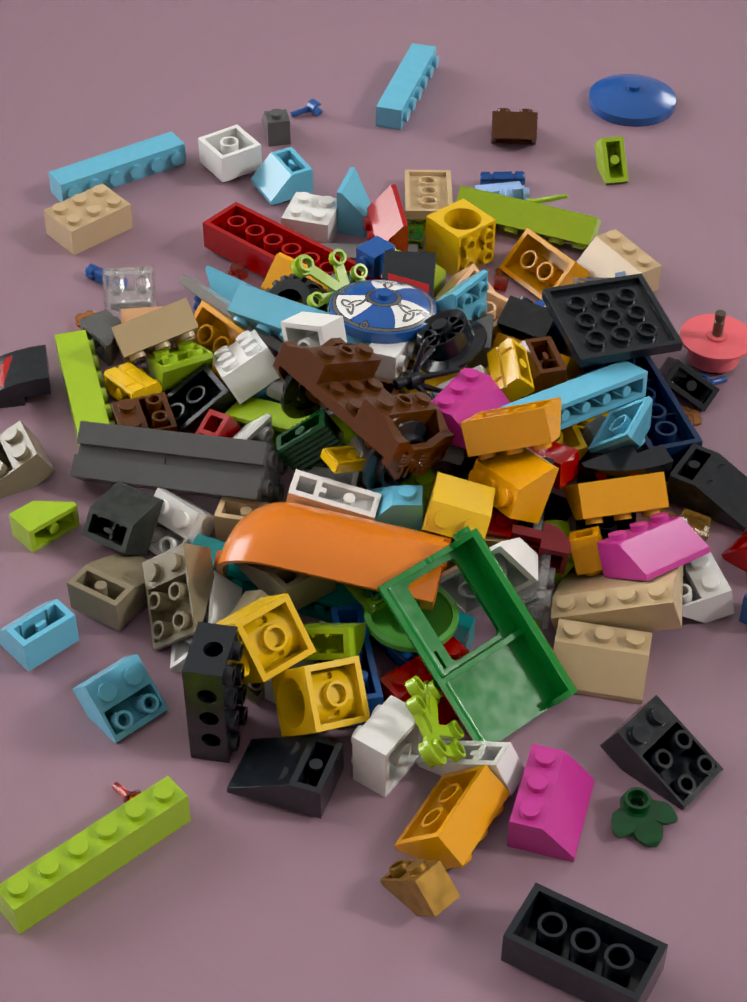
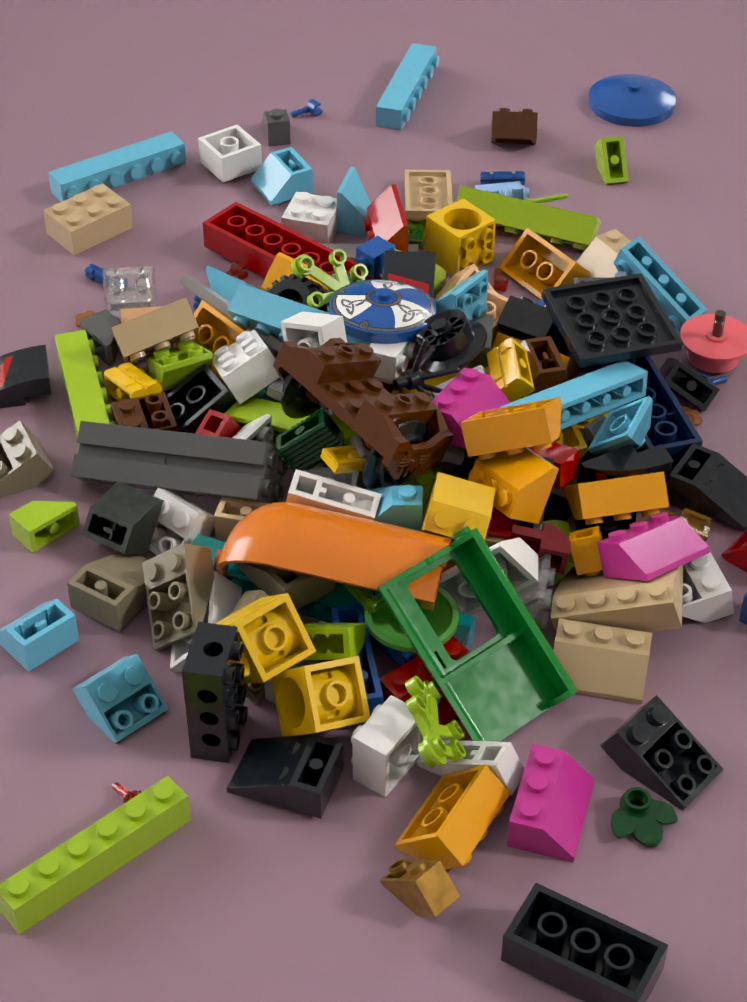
(669, 290): none -> medium azure brick

